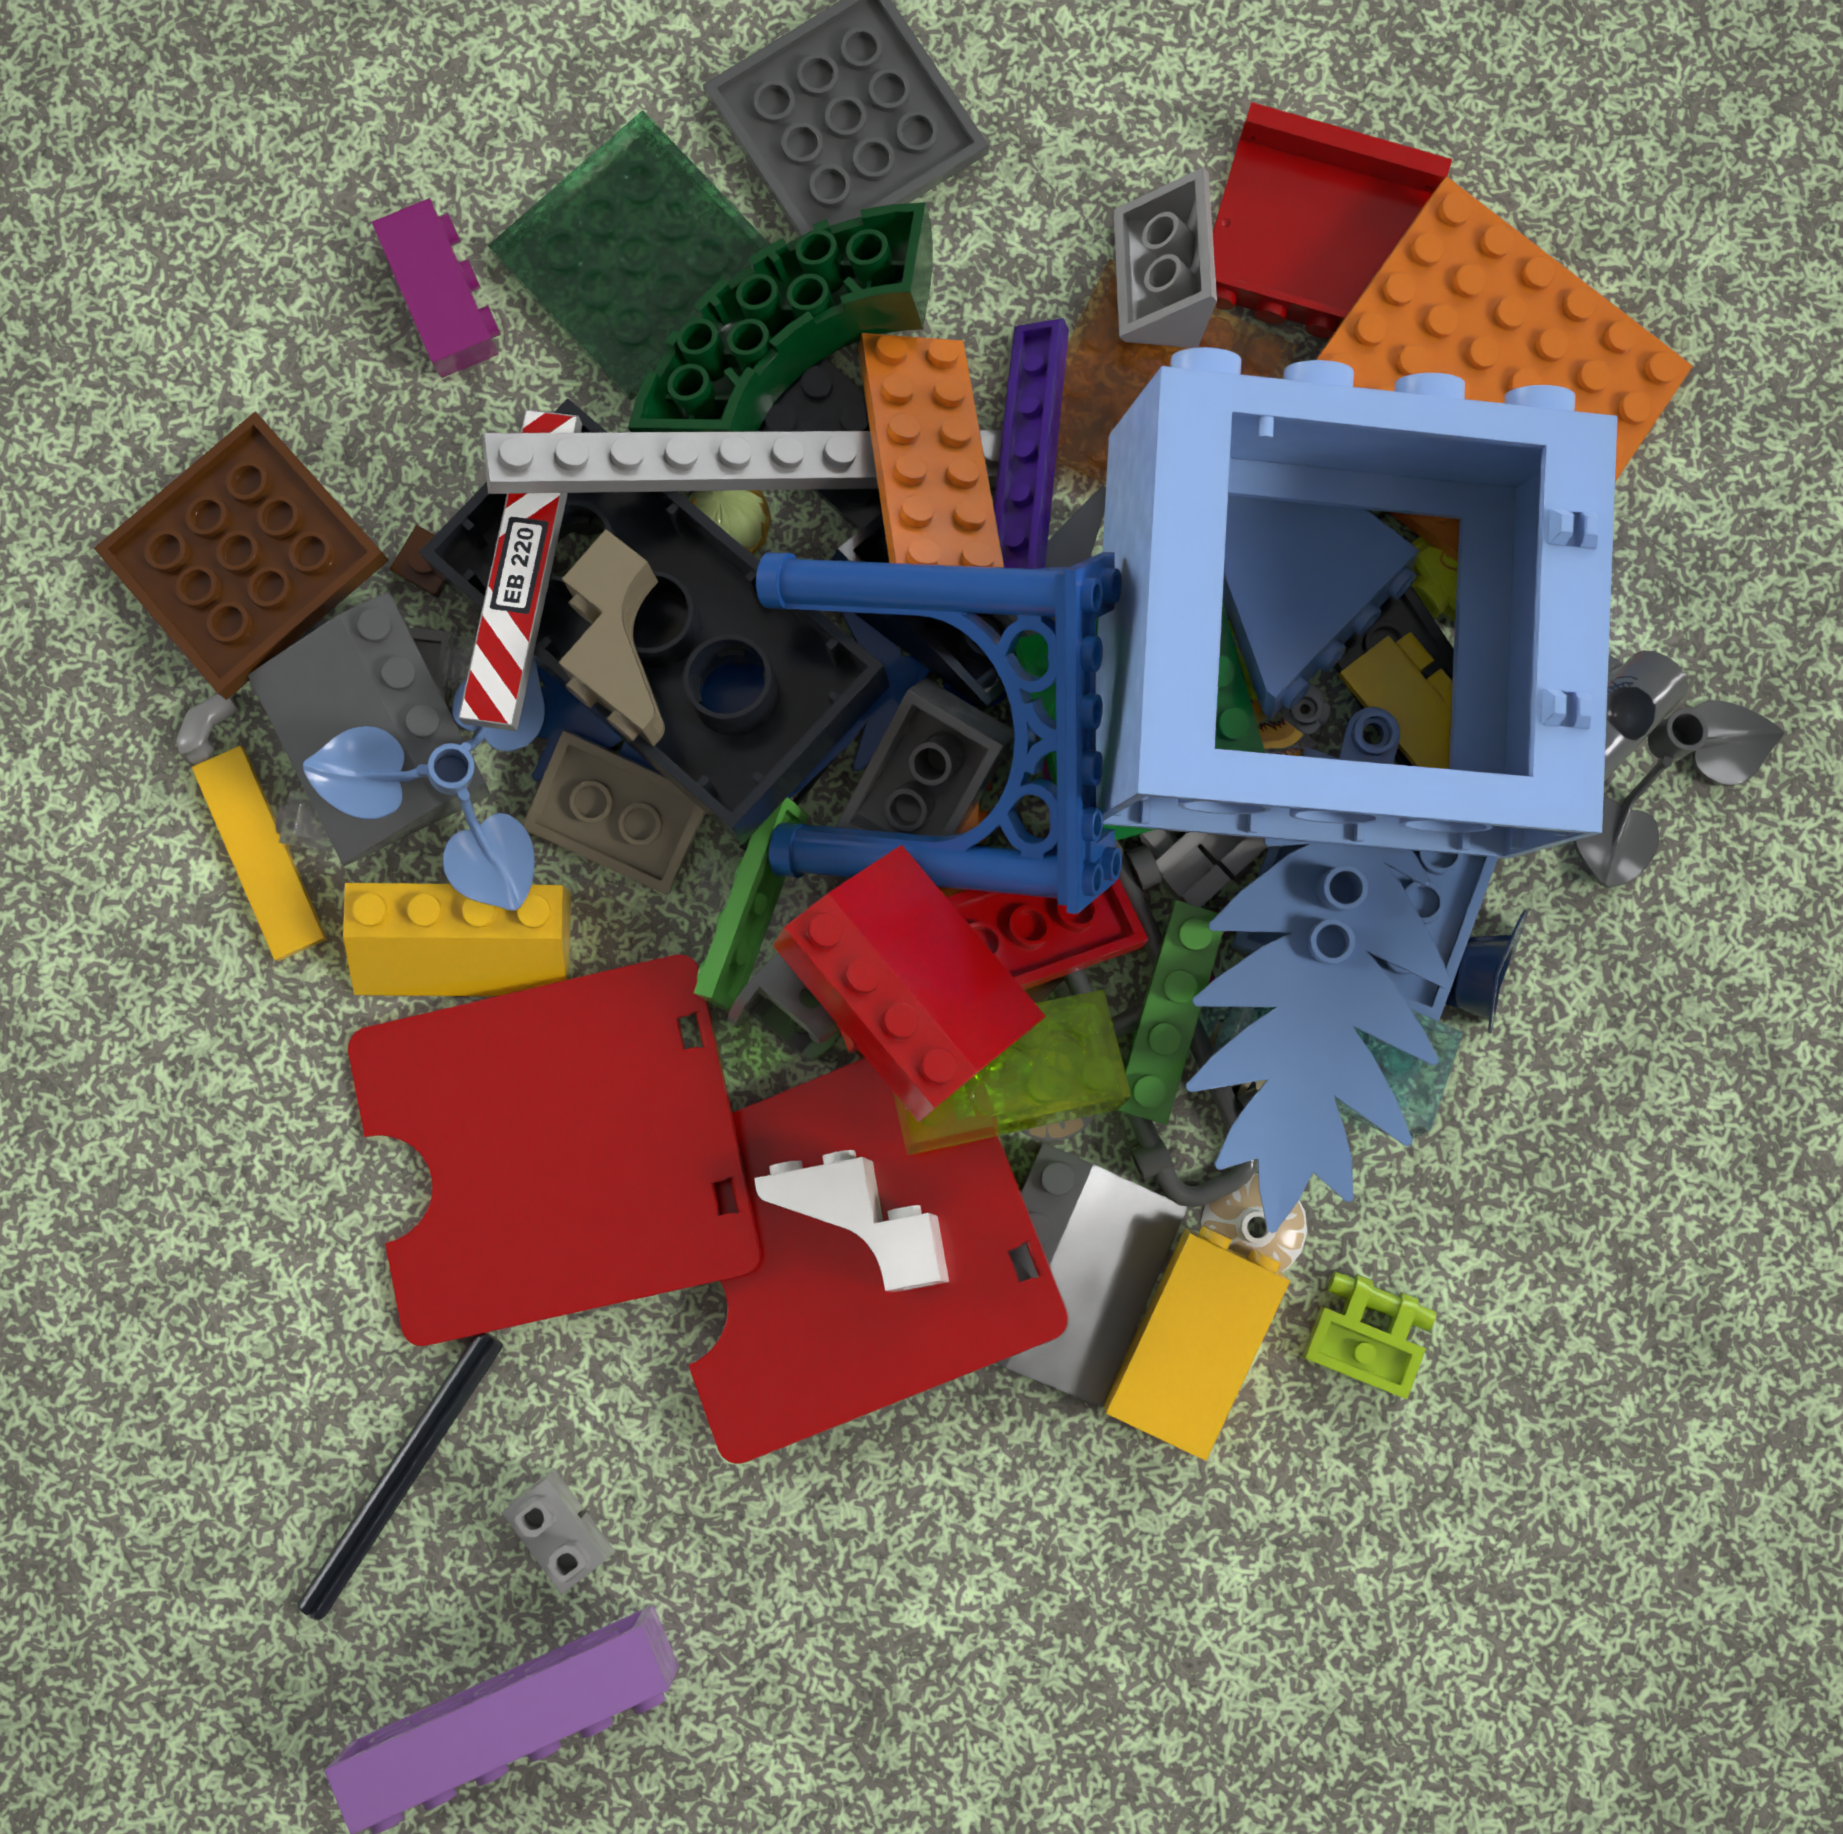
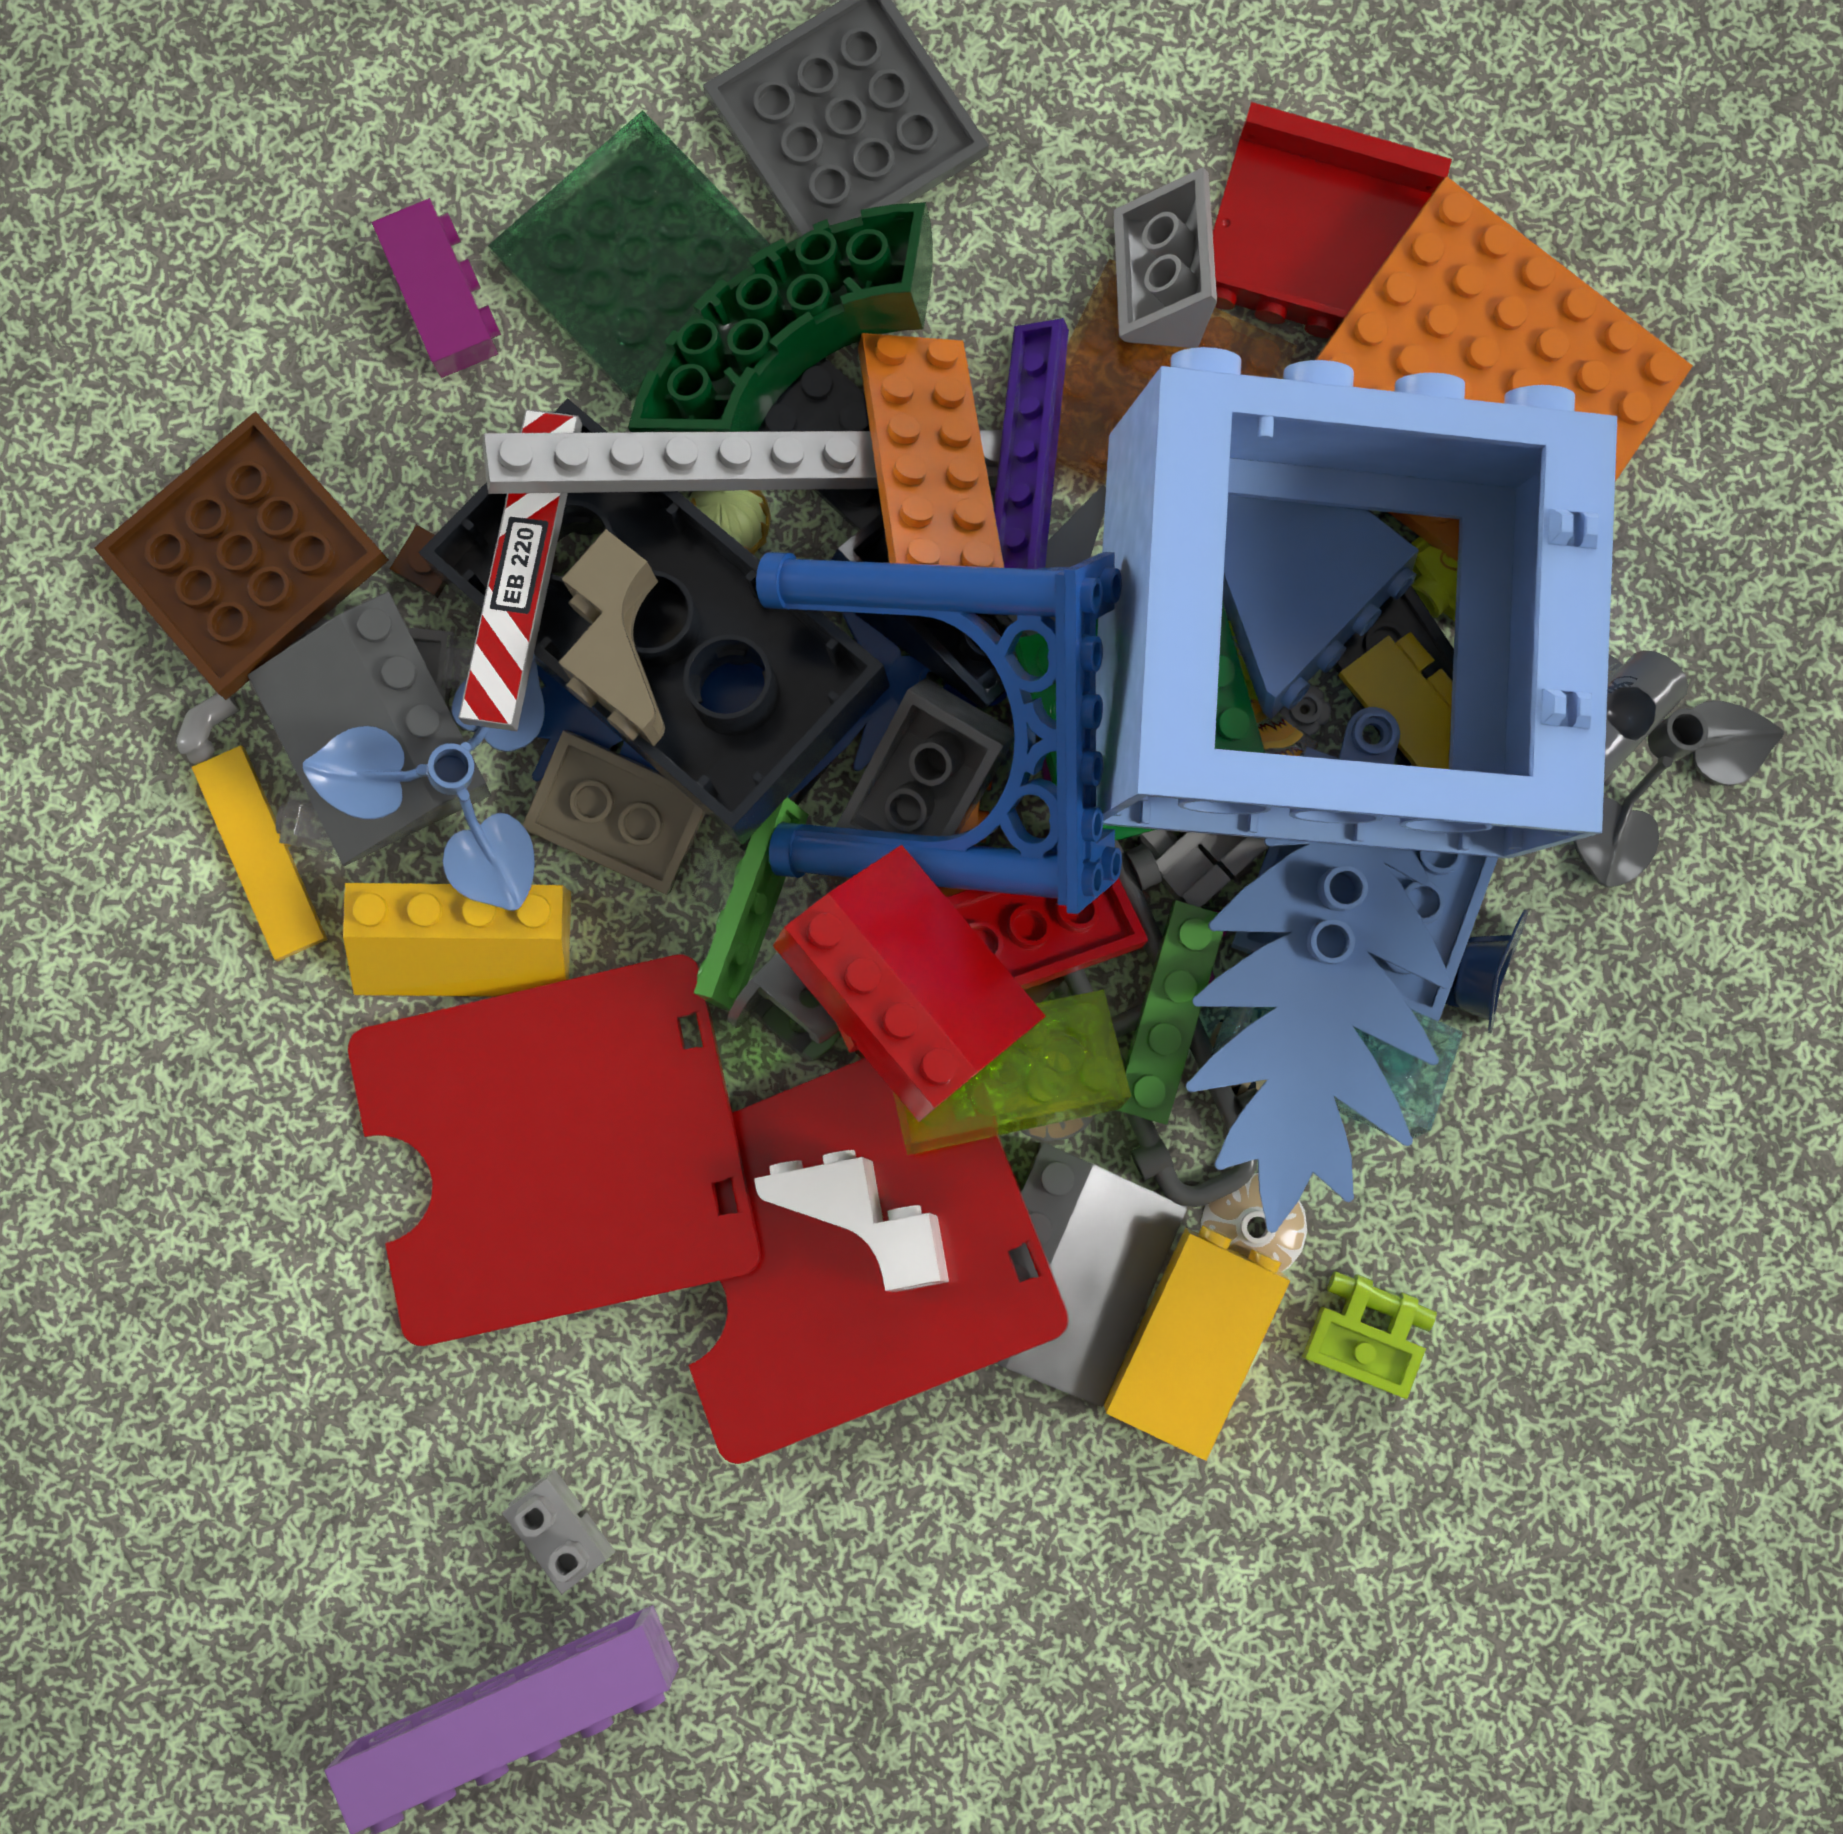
(399, 1476): black axle -> none

